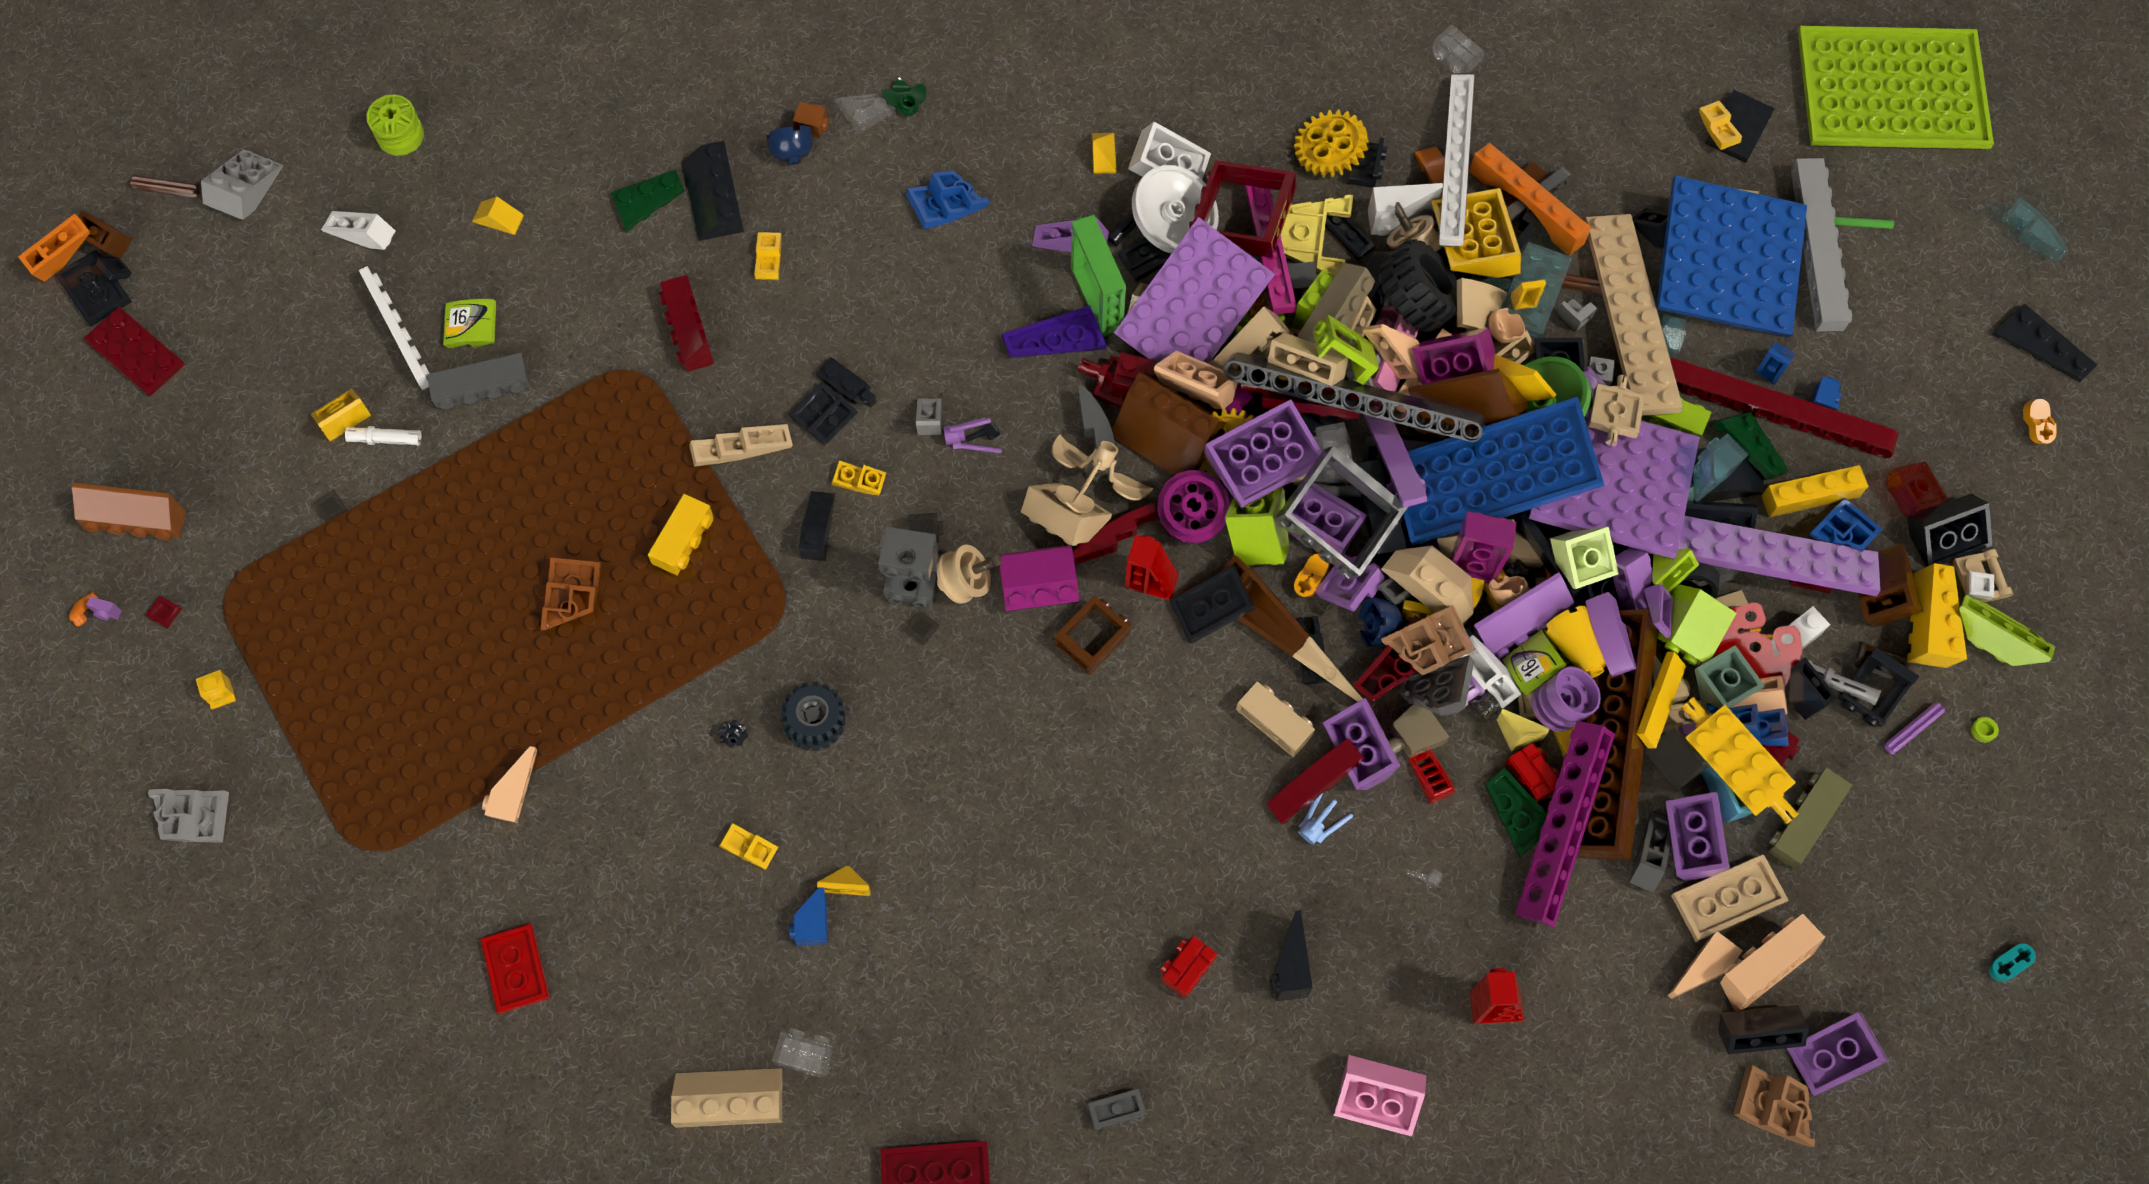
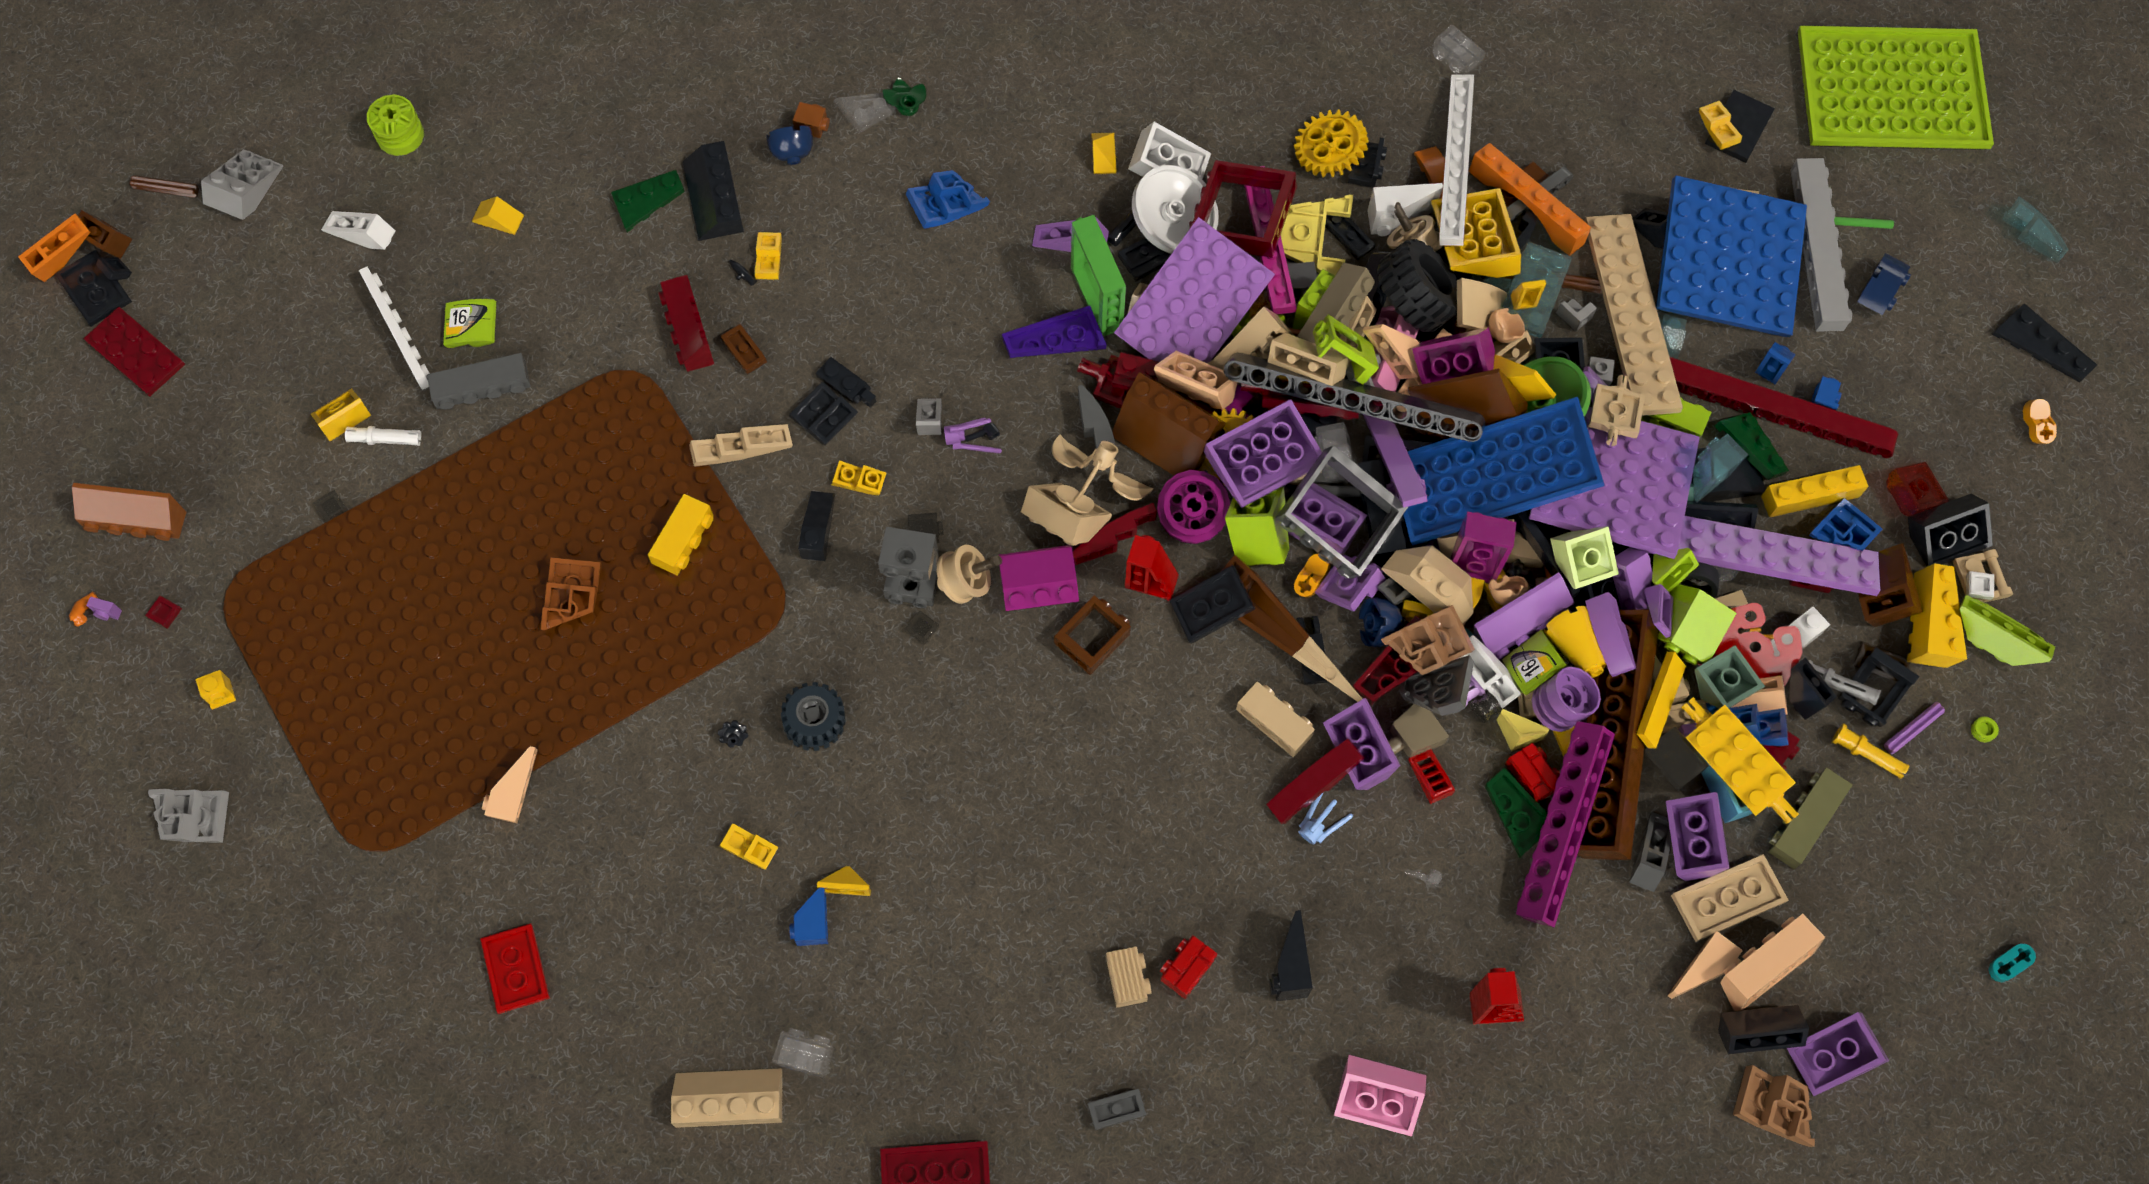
(742, 272): none -> black helmet
(743, 349): none -> reddish brown plate
(1127, 977): none -> tan brick
(1858, 745): none -> yellow pin
(1884, 284): none -> dark blue brick

